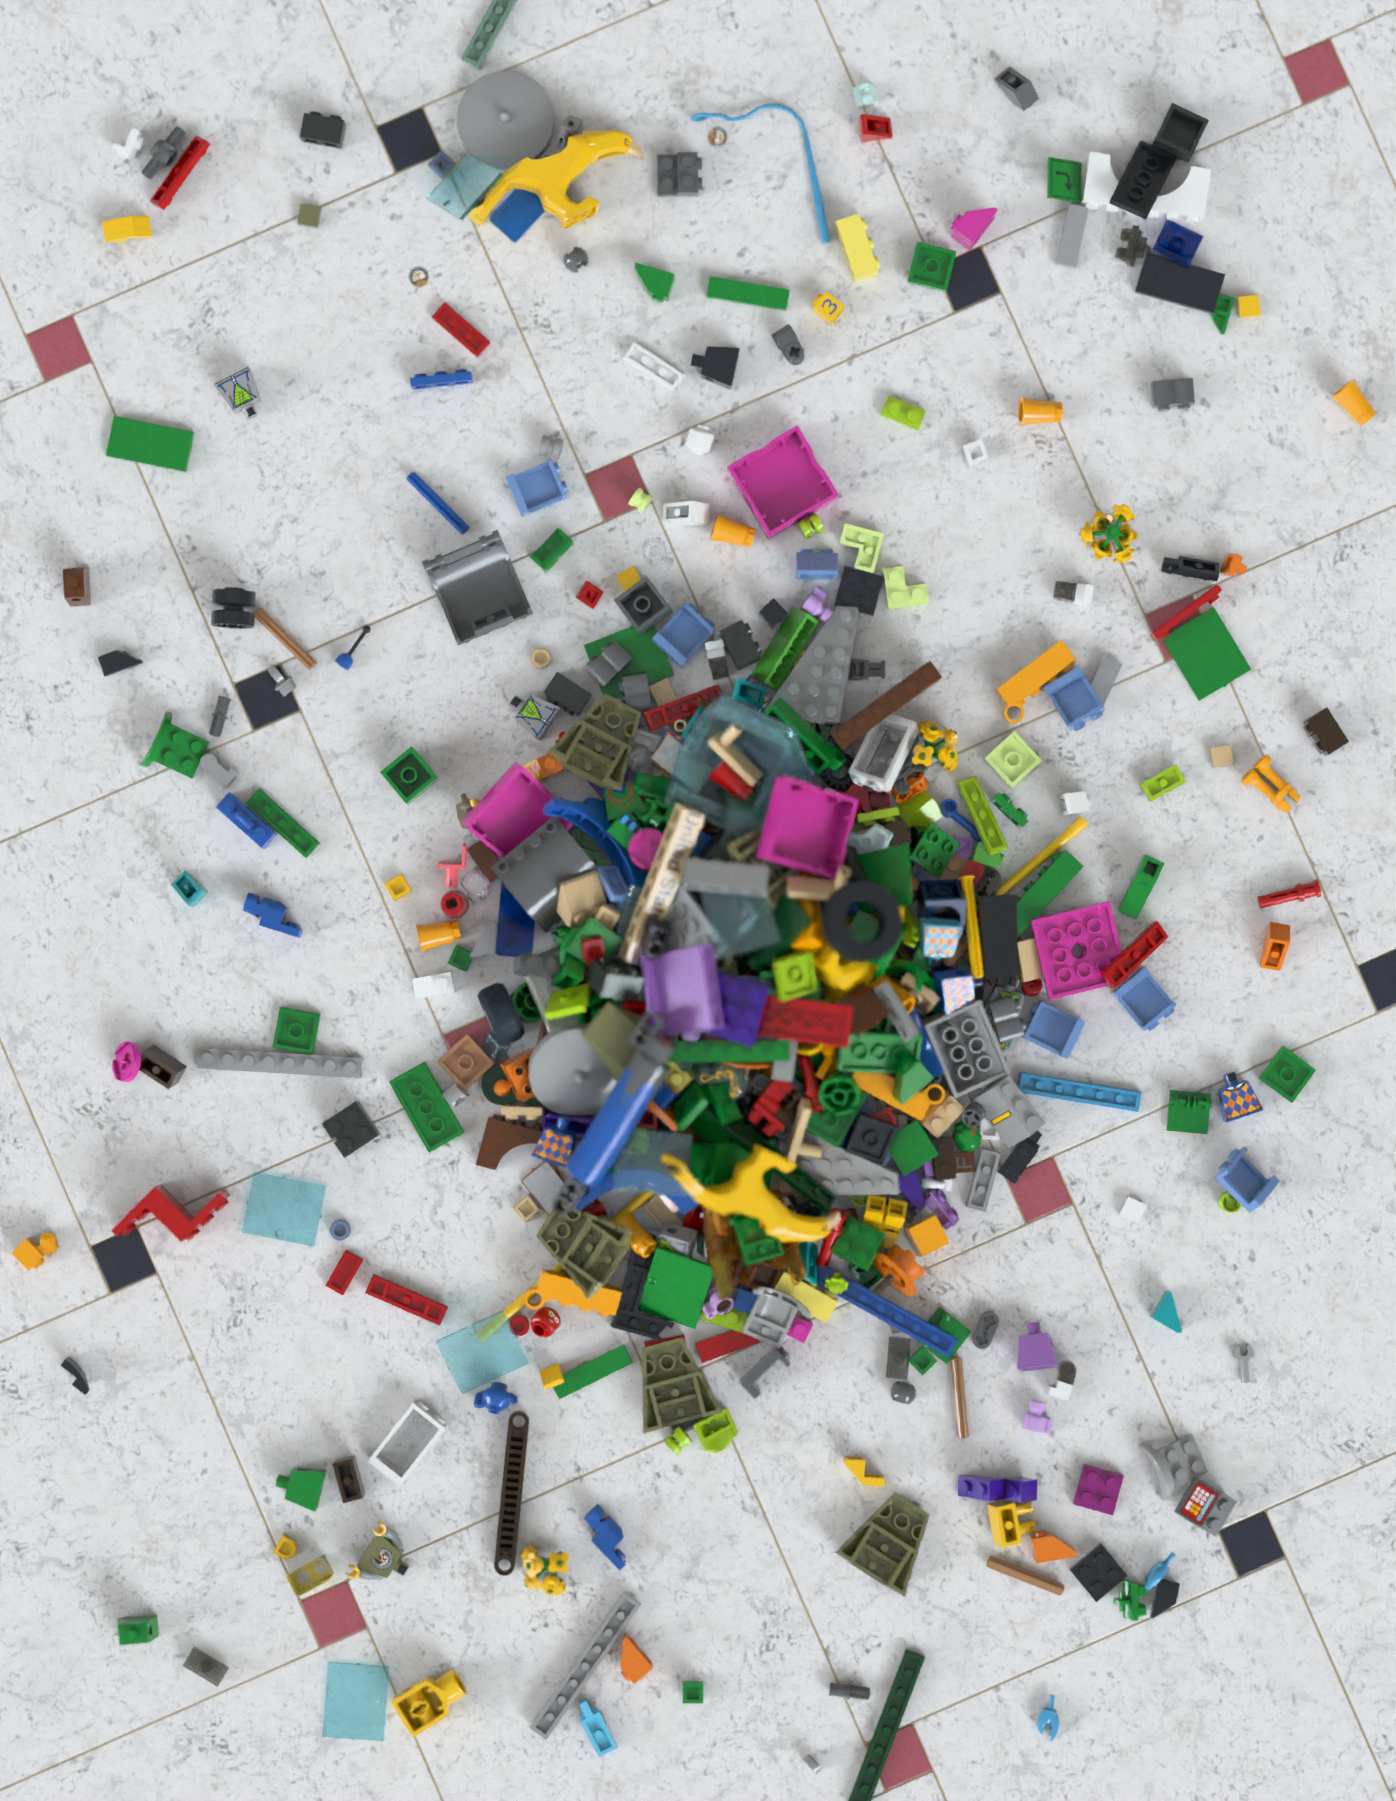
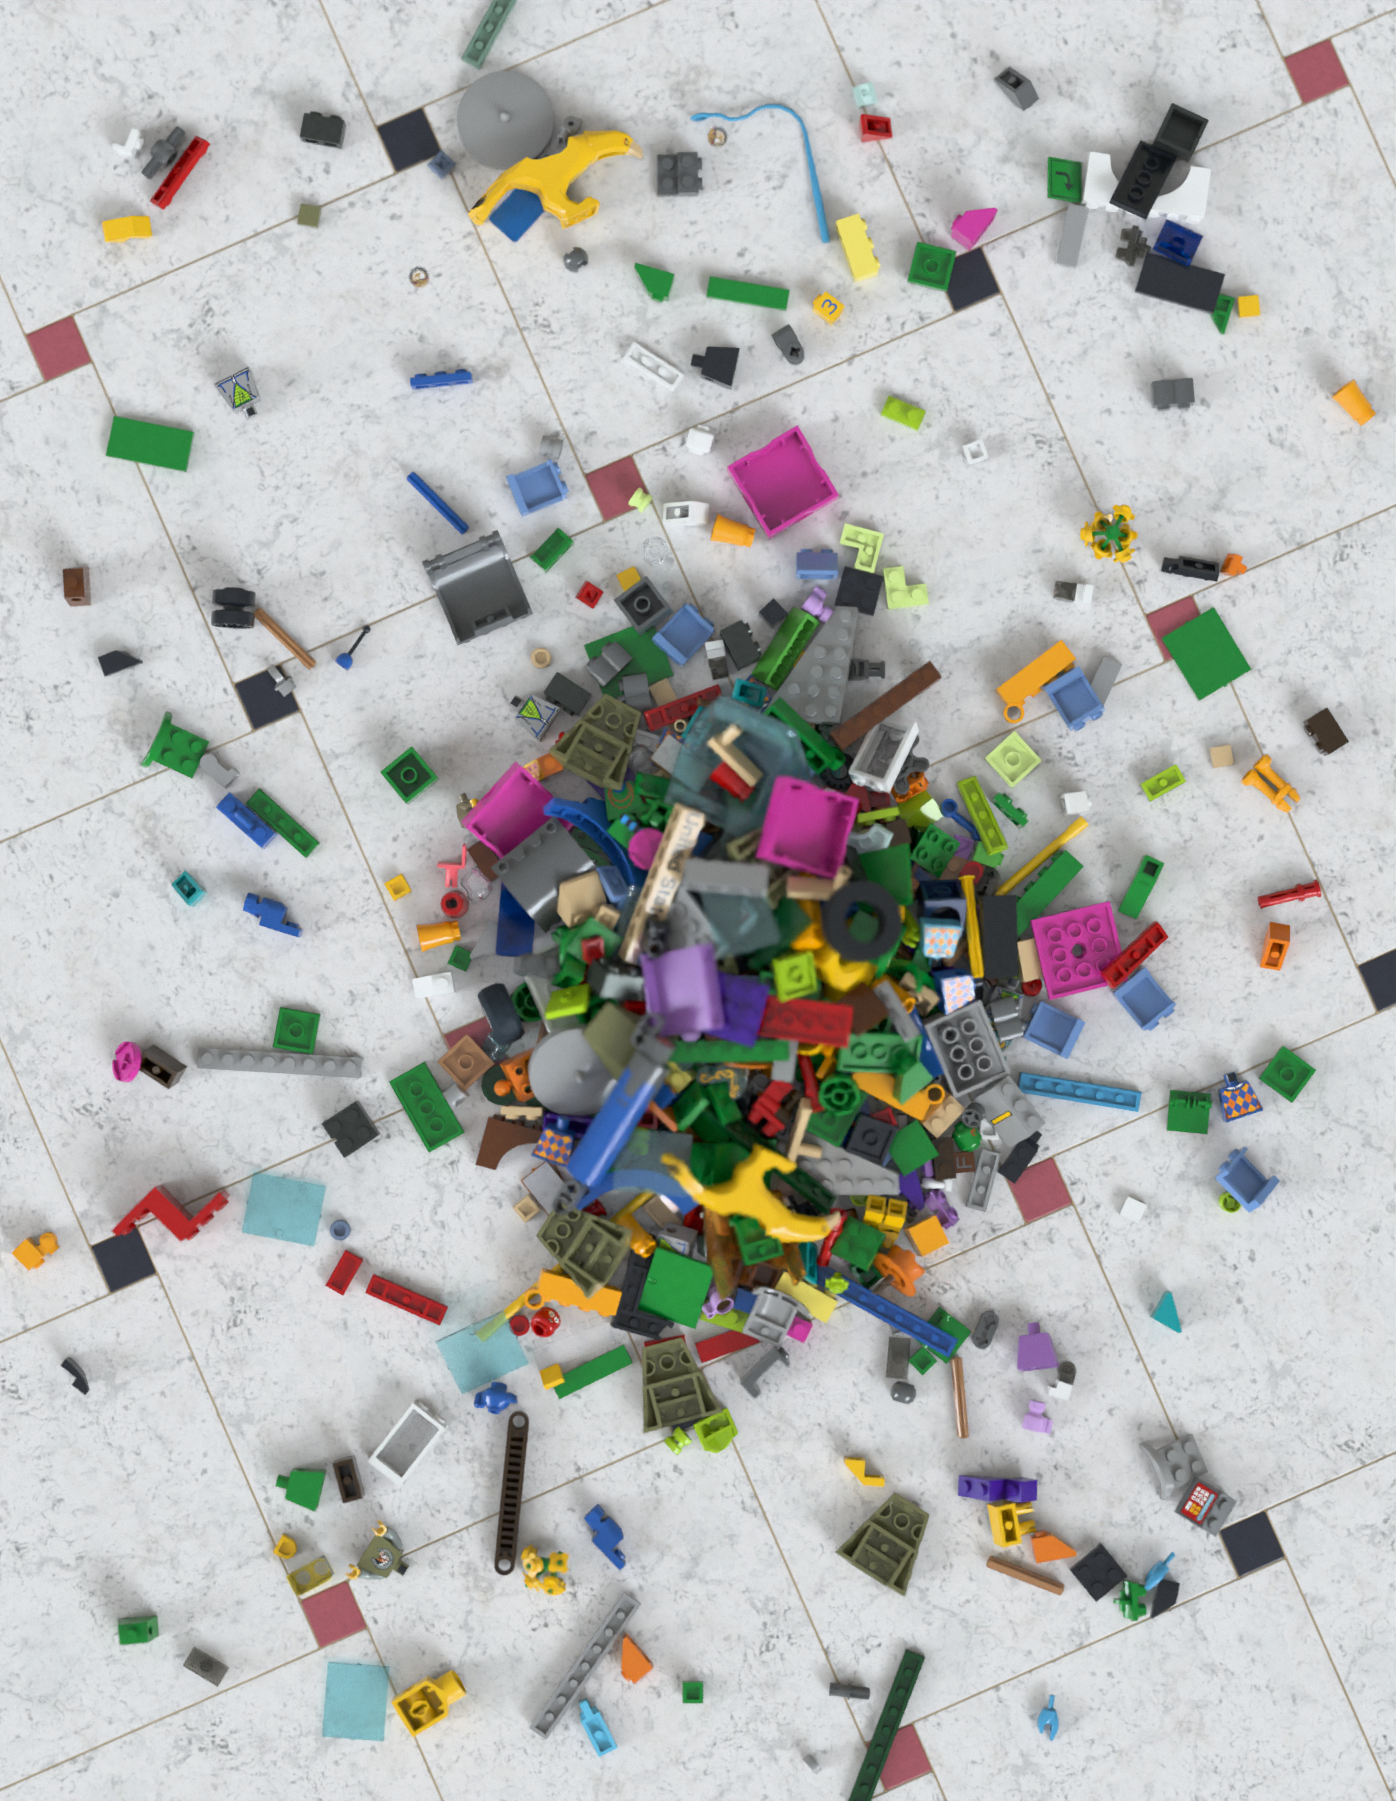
(219, 716): dark grey axle -> none
(461, 330): red tile -> none
(464, 186): clear light blue piece -> none
(806, 527): lime wheel -> none
(946, 755): yellow plant -> none
(1039, 411): light orange plant -> none
(1098, 1489): magenta plate -> none
(1210, 596): red plate -> none
(1243, 1361): light grey bar -> none

